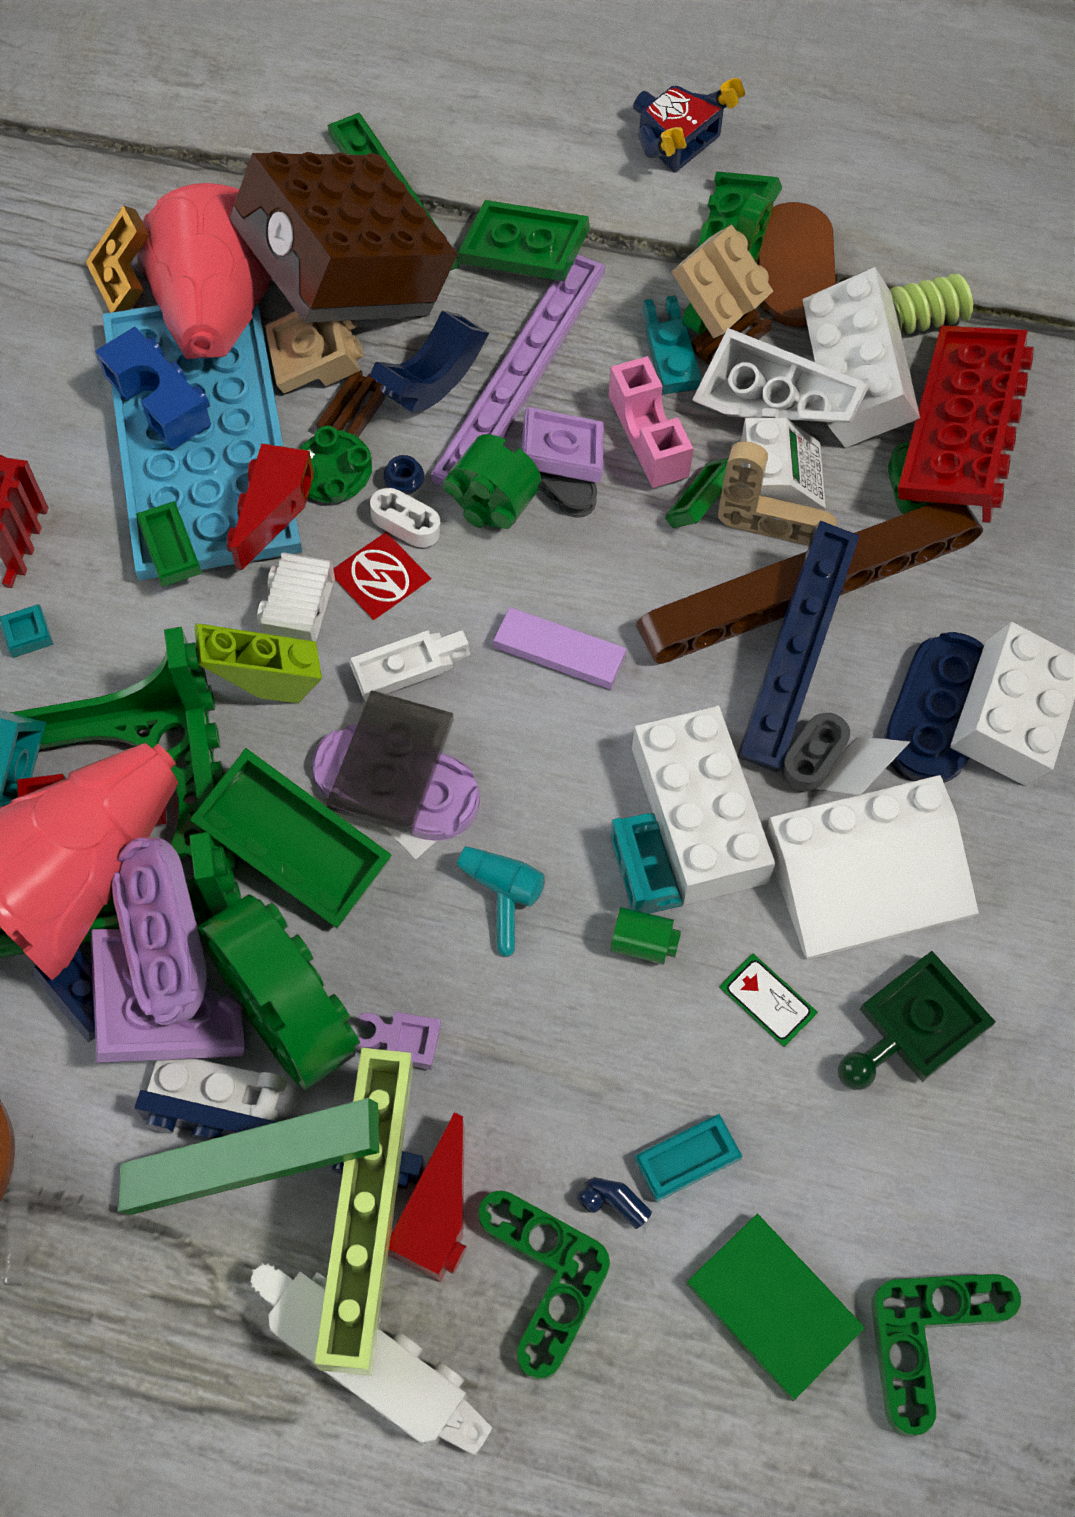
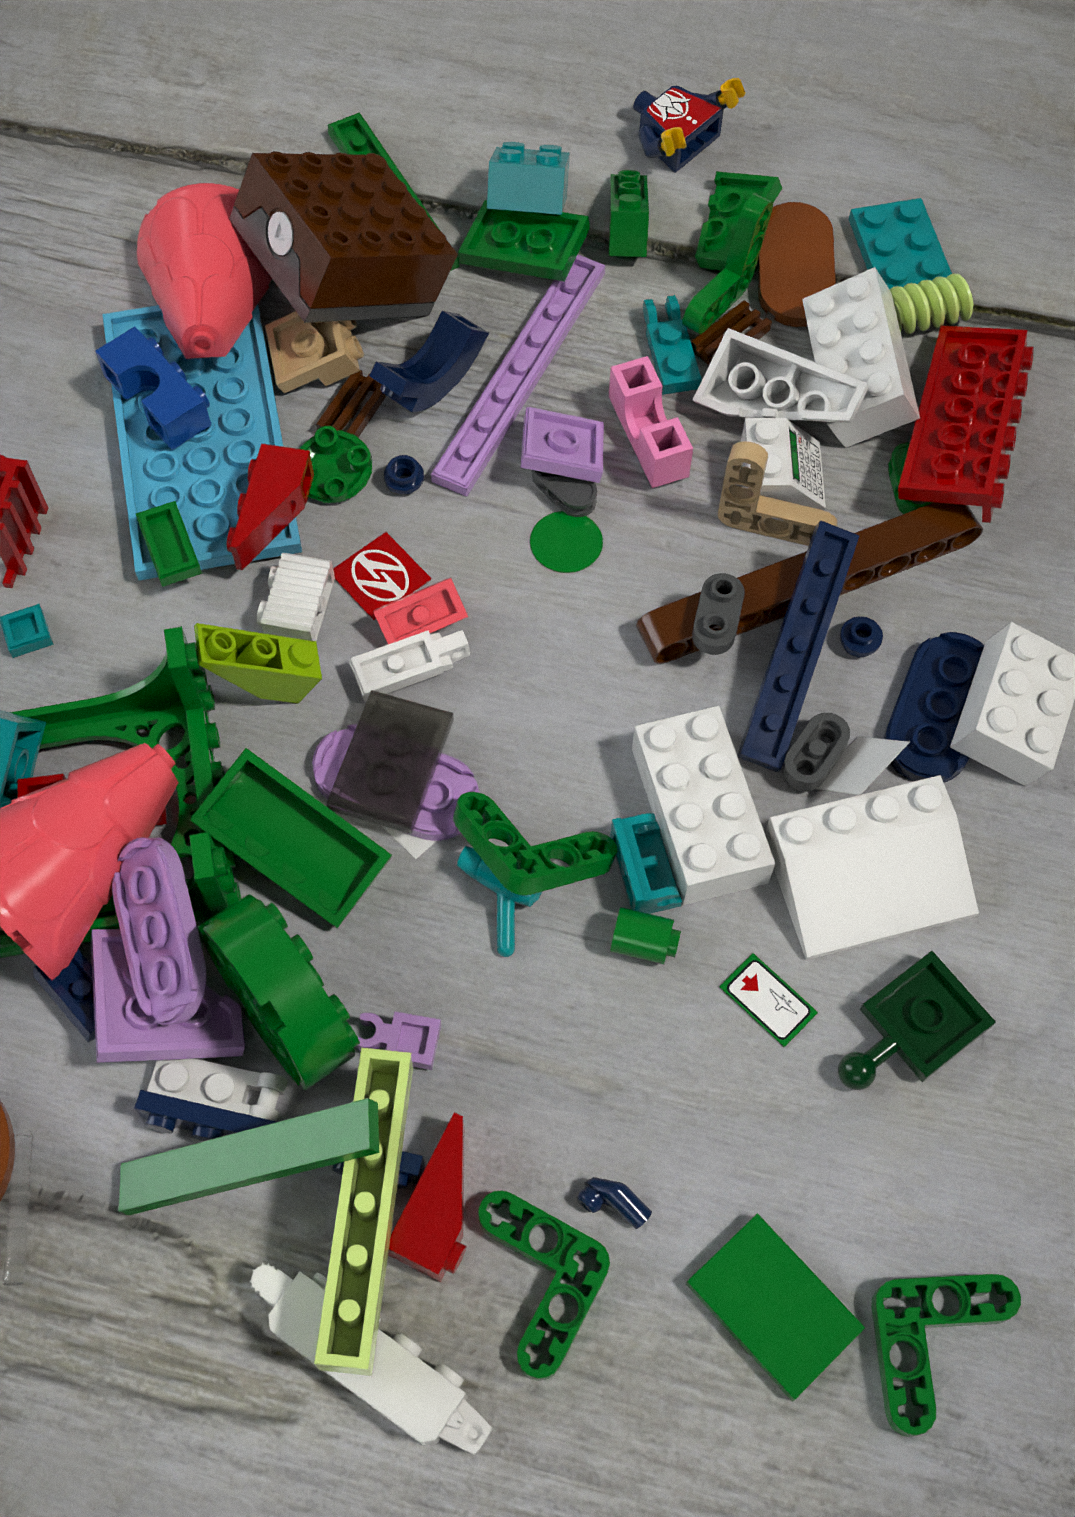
(112, 259): pearl gold plate -> none
(407, 515): white beam -> none
(421, 611): none -> coral plate
(492, 482): green brick -> none
(526, 867): none -> green beam
(528, 178): none -> teal brick
(560, 648): lavender tile -> none
(566, 542): none -> green sticker
(628, 214): none -> green slope
(687, 1158): teal tile -> none
(698, 495): green tile -> none
(718, 610): none -> dark grey plate
(723, 280): tan plate -> none
(857, 645): none -> dark blue plate
(899, 242): none -> teal plate

